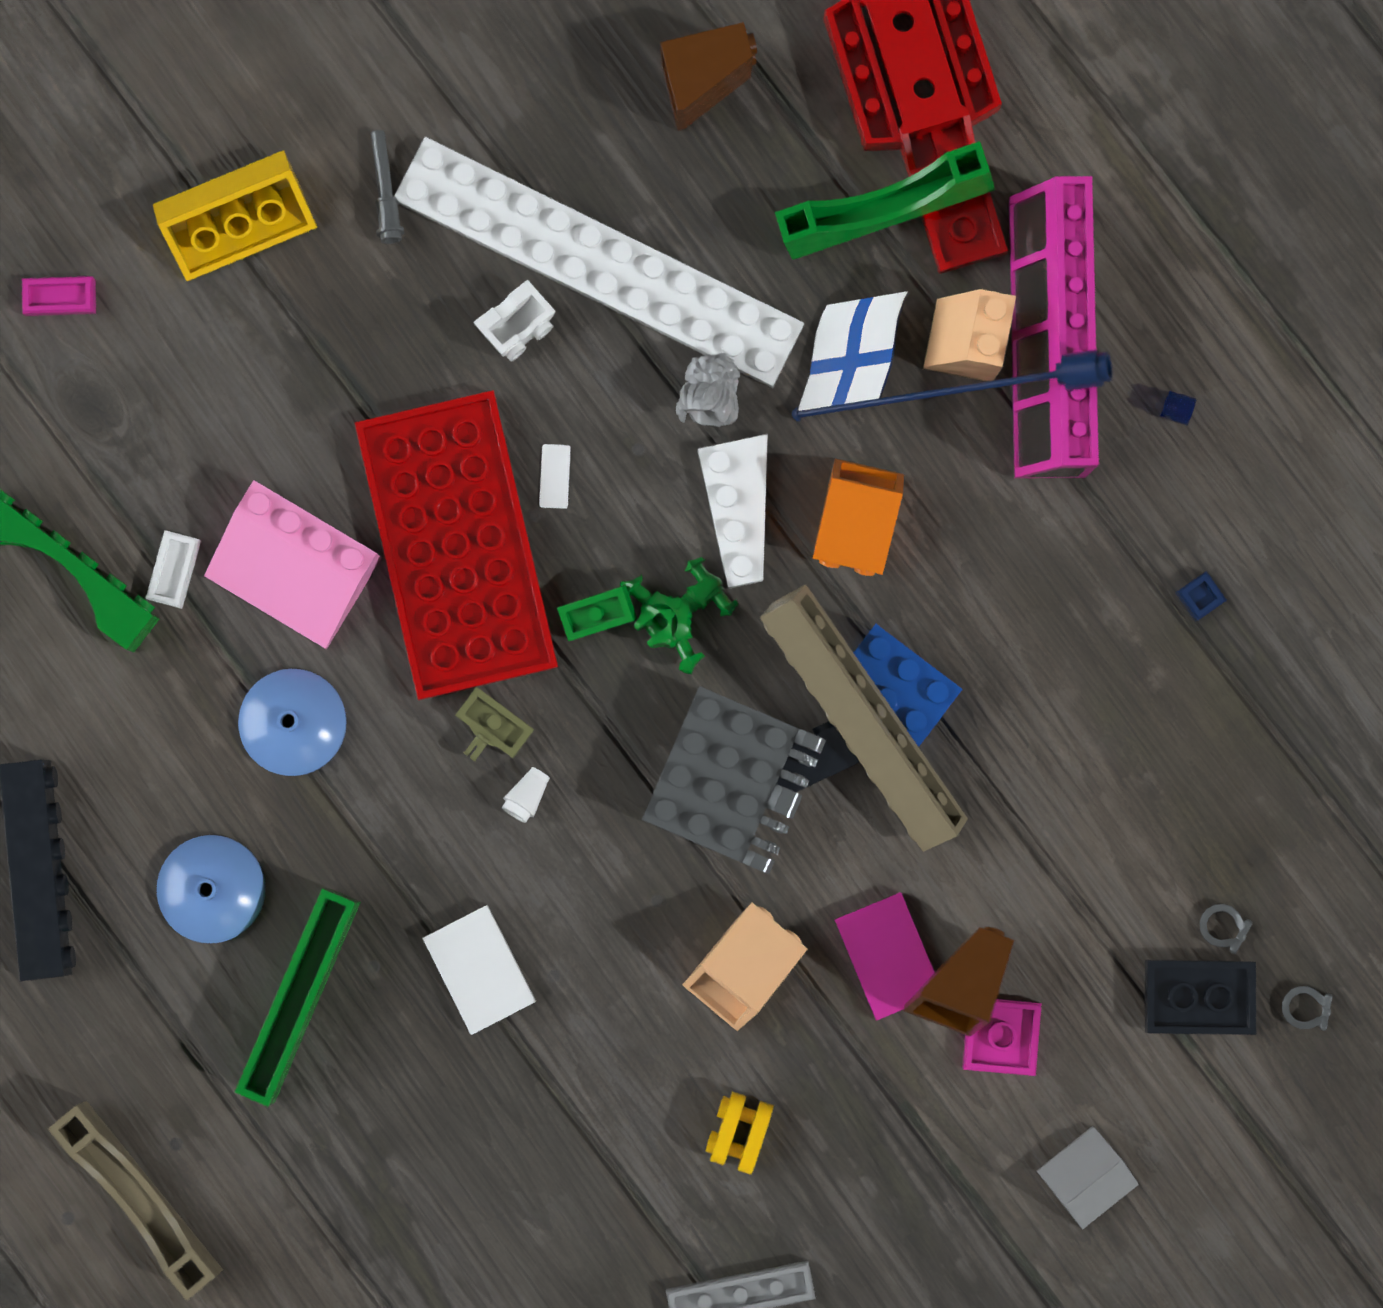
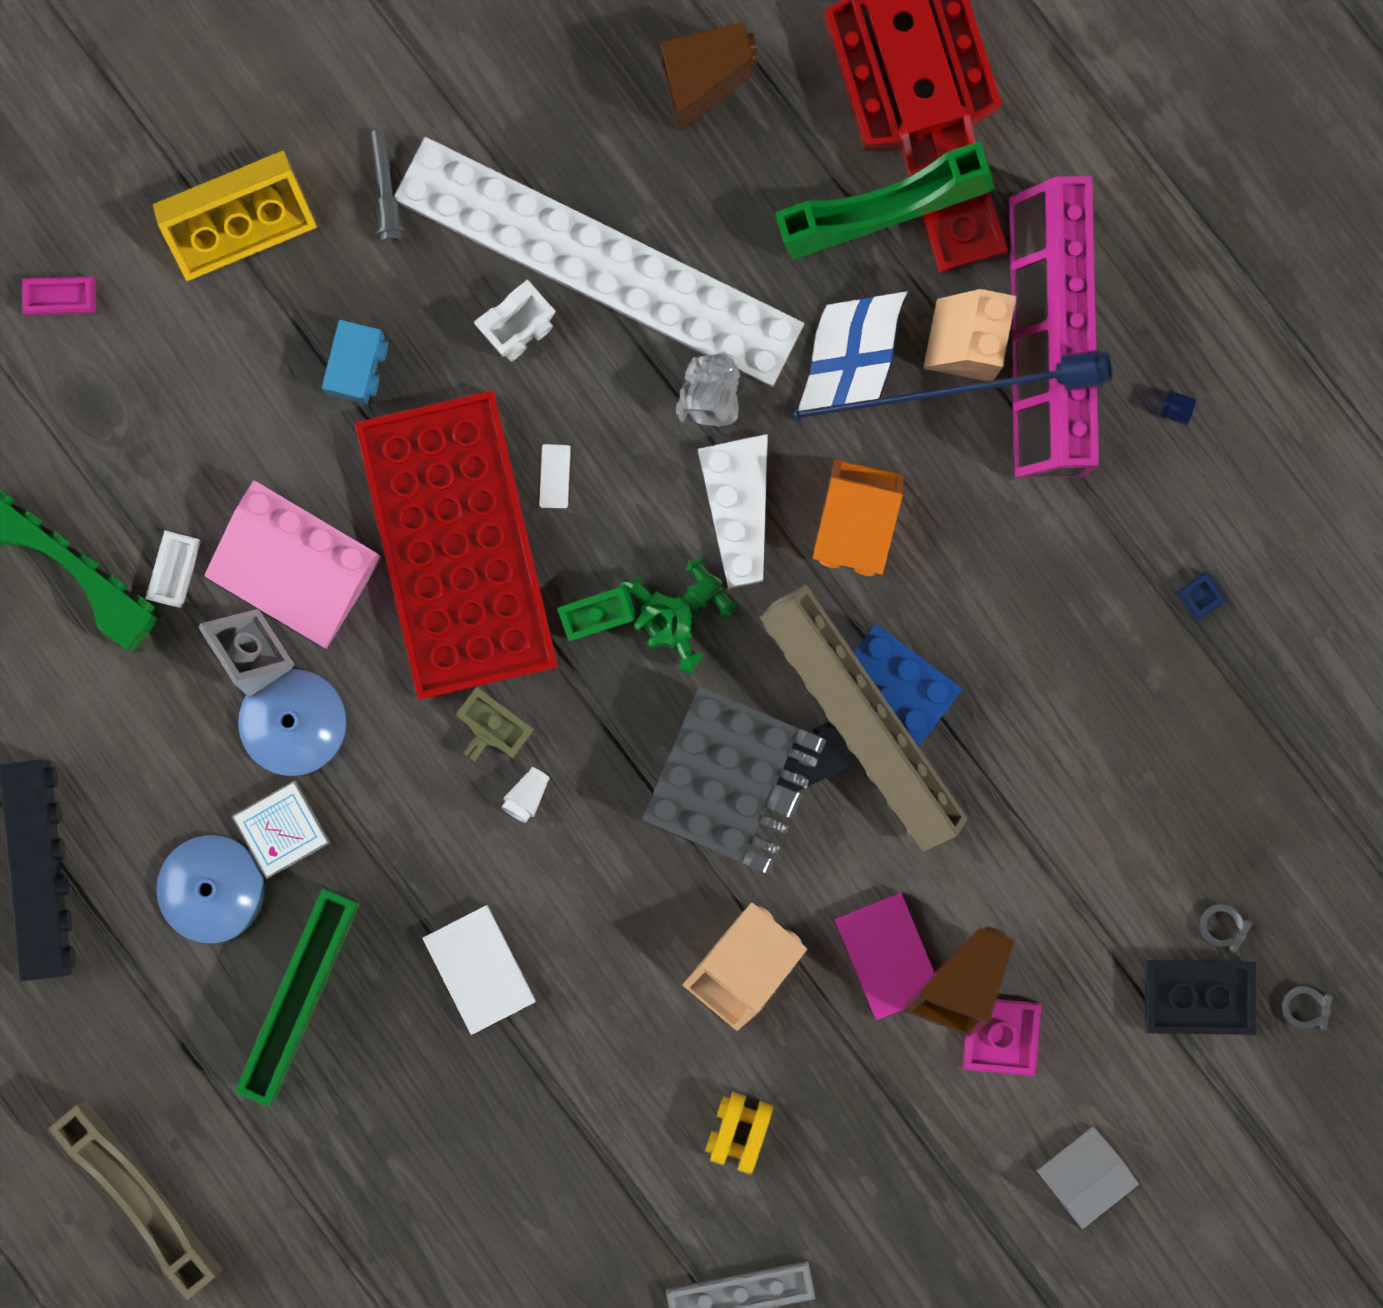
(247, 650): none -> light grey slope
(281, 829): none -> white tile
(354, 362): none -> dark azure brick

